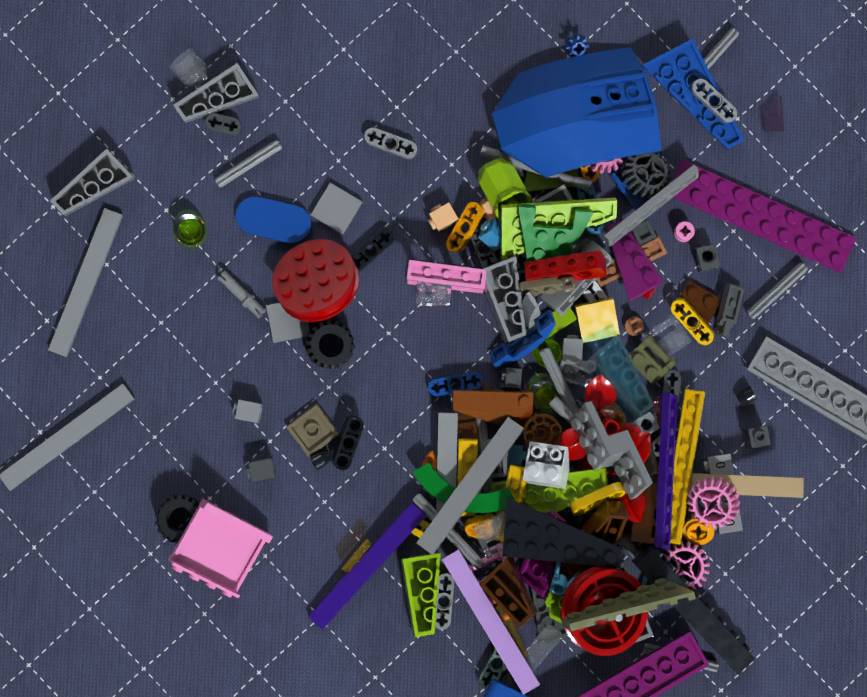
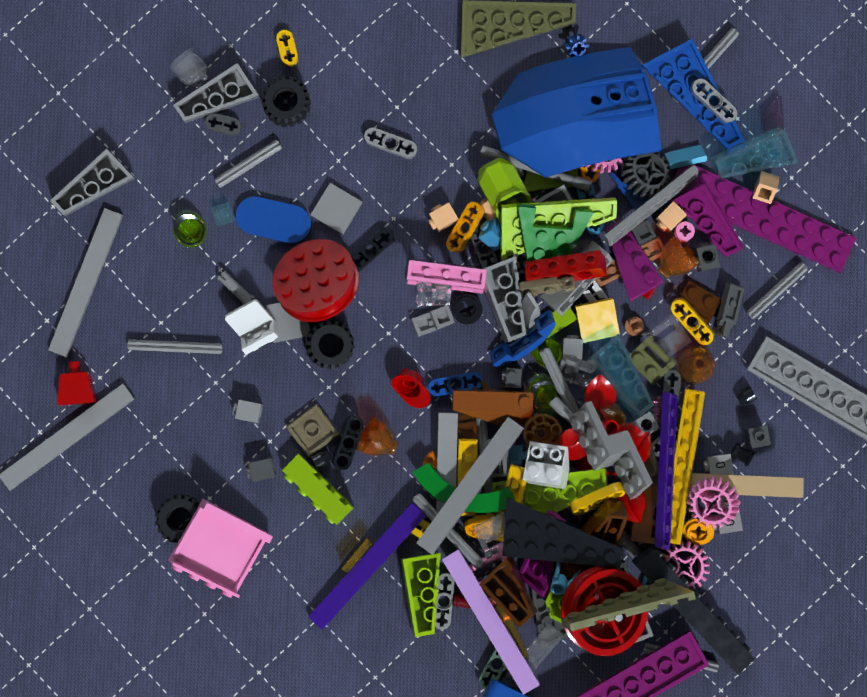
(76, 387): none -> red torso
(174, 346): none -> light grey axle
(223, 214): none -> clear light blue tile
(253, 325): none -> white bracket
(282, 86): none -> black tyre
(291, 46): none -> yellow beam
(318, 489): none -> lime wedge
(377, 439): none -> clear orange piece
(411, 389): none -> red piece
(432, 321): none -> light grey slope
(458, 306): none -> black gear
(460, 601): none -> dark red pin
(504, 22): none -> olive wing
(670, 217): none -> light nougat brick
(676, 259): none -> clear orange piece
(685, 157): none -> medium azure tile
(690, 371): none -> clear orange piece
(706, 212): none -> magenta wing
(742, 454): none -> black bush
(761, 152): none -> clear light blue wedge
(766, 187): none -> light nougat brick

